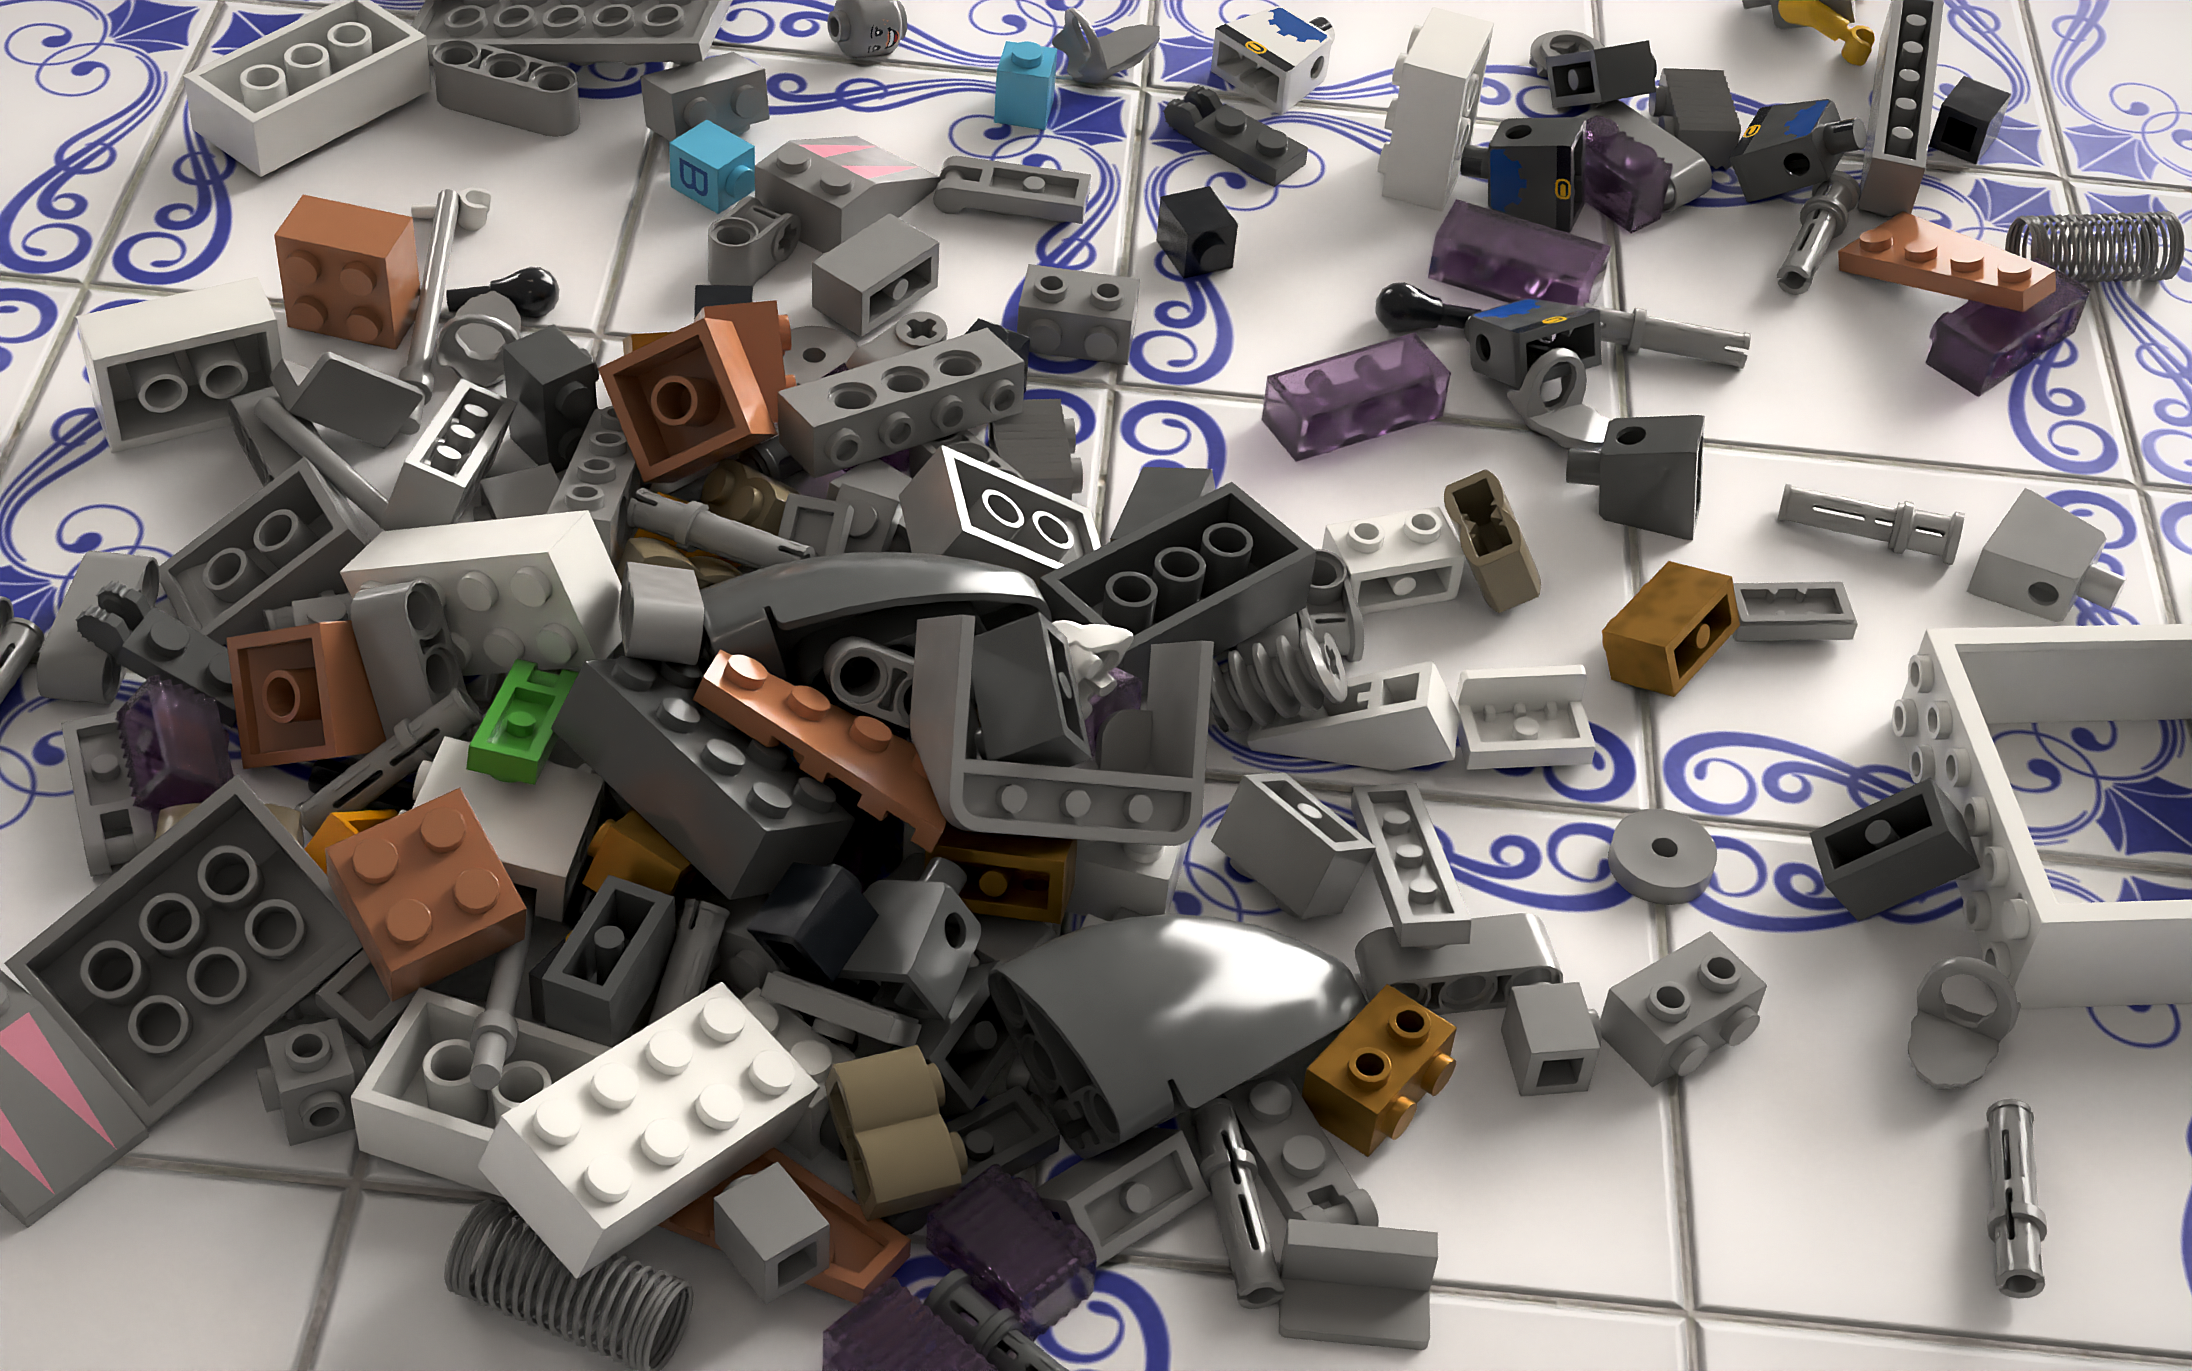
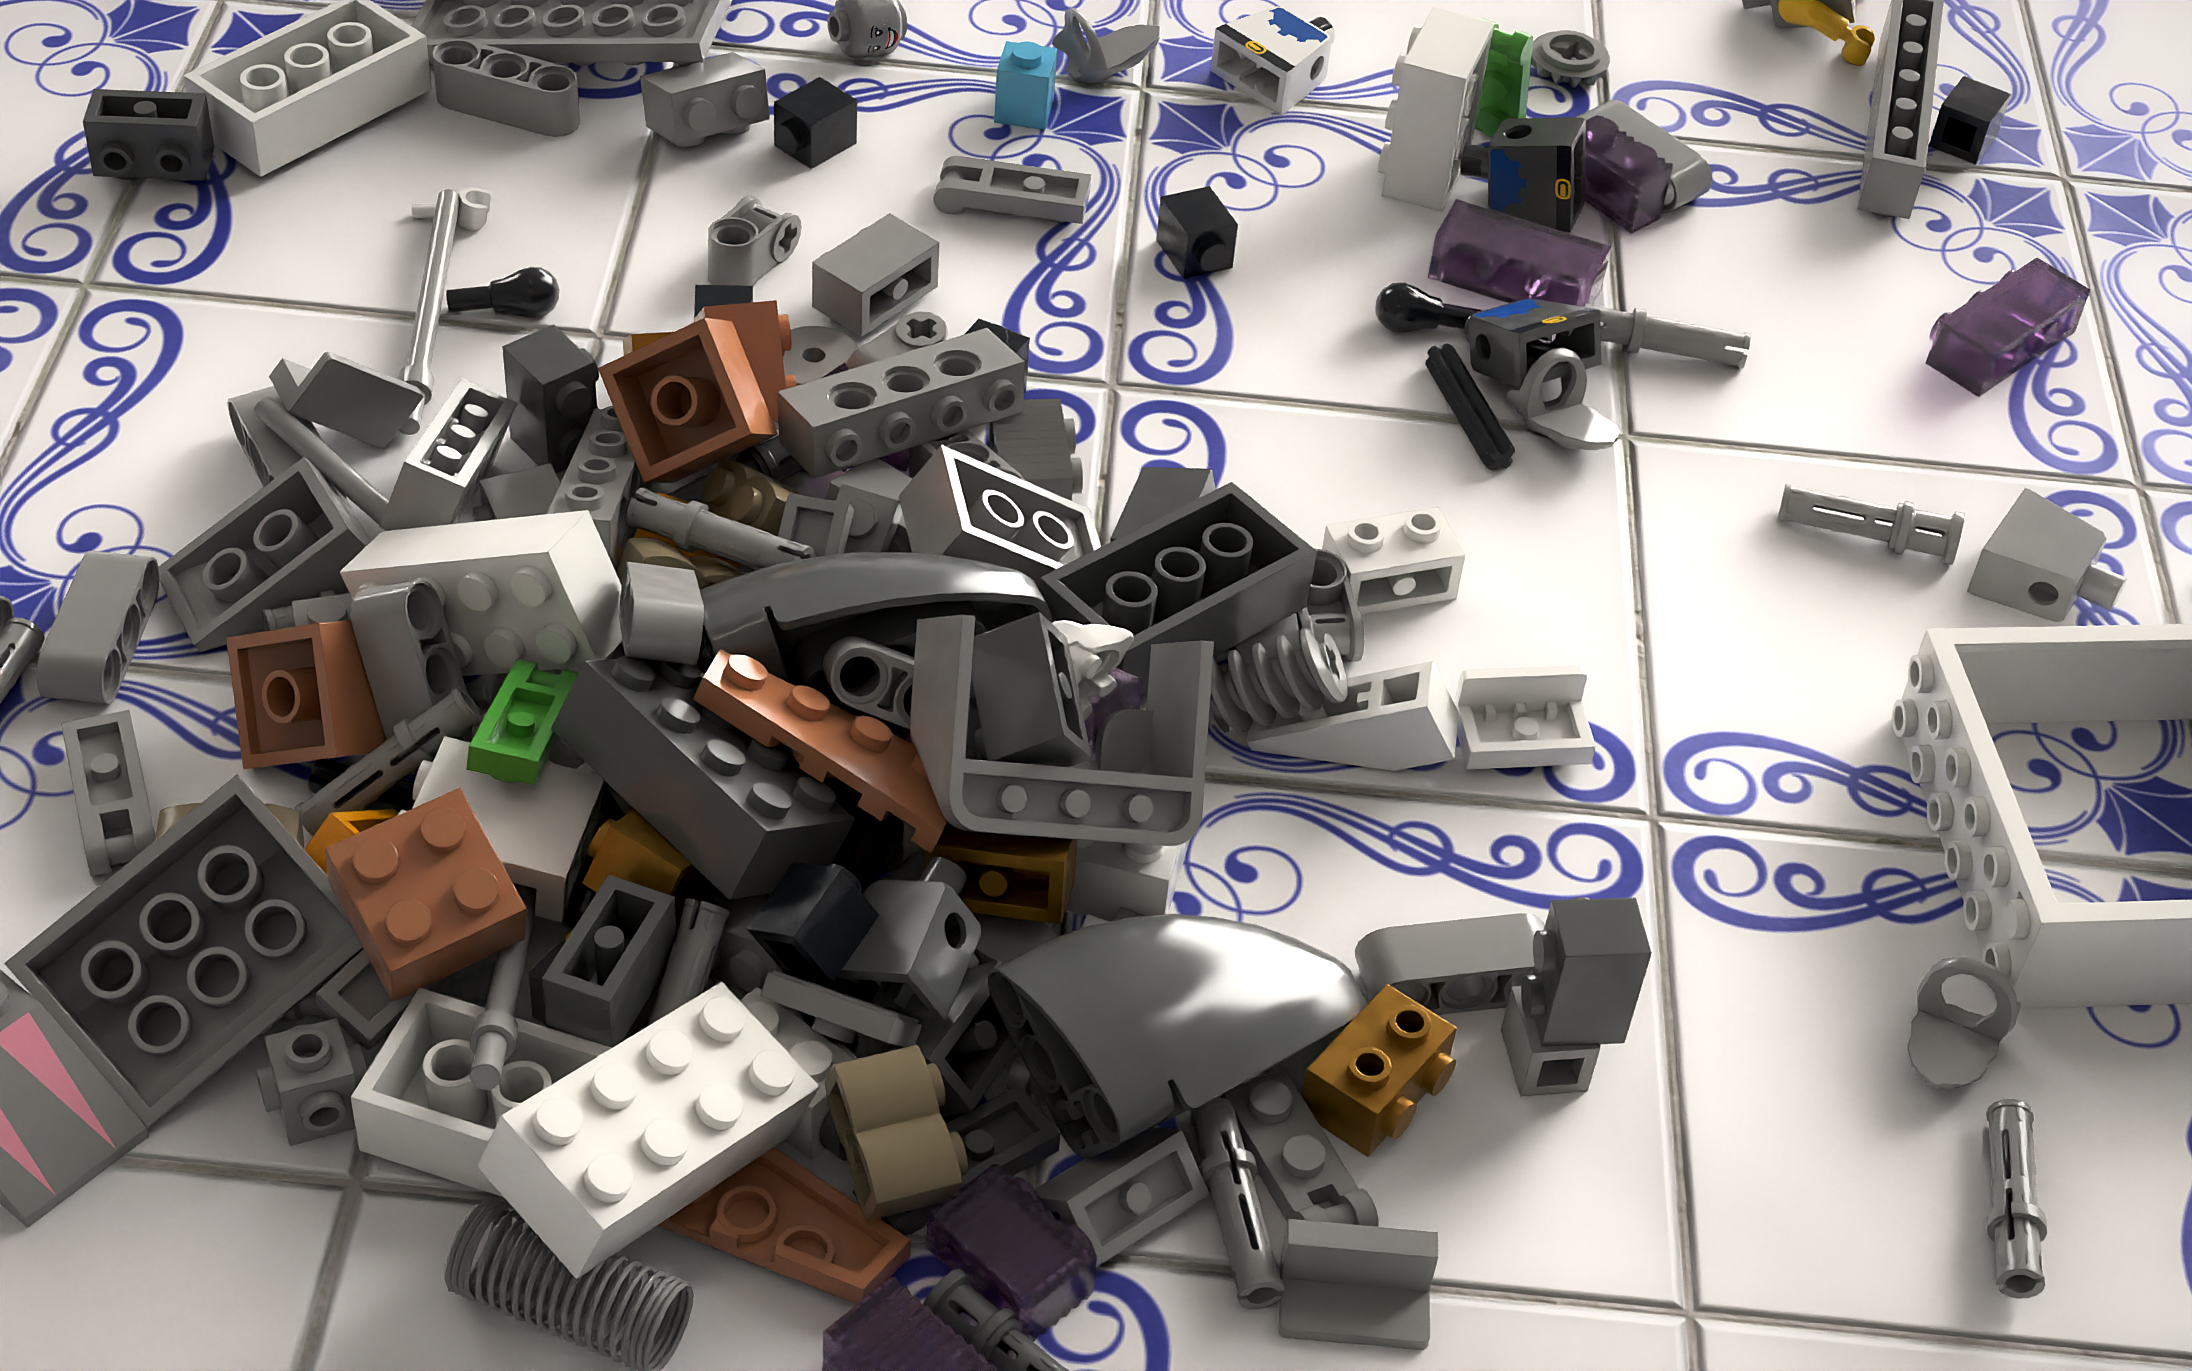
(149, 134): none -> dark grey brick
(158, 645): dark grey hinge -> none
(172, 745): brick -> none
(176, 360): white brick -> none
(348, 271): nougat brick -> none
(475, 338): light grey piece -> none
(712, 166): medium azure brick -> none
(771, 1232): light grey brick -> none
(815, 122): none -> black brick
(838, 186): light grey slope -> none
(1078, 313): light grey brick -> none
(1235, 136): dark grey hinge -> none
(1292, 845): light grey brick -> none
(1355, 396): clear purple brick -> none
(1411, 867): light grey plate -> none
(1470, 407): none -> black axle
(1492, 541): dark tan brick -> none
(1505, 79): none -> bright green plate
(1586, 971): none -> dark grey brick
(1601, 74): dark grey brick -> none
(1646, 473): dark grey torso -> none
(1665, 880): light grey piece -> none
(1671, 628): pearl gold brick -> none
(1682, 1009): light grey brick -> none
(1698, 112): light grey brick -> none
(1793, 147): dark grey torso -> none
(1793, 611): light grey plate -> none
(1821, 220): light grey pin -> none
(1894, 850): dark grey brick -> none
(1946, 262): nougat wing -> none
(2146, 244): light grey piece -> none

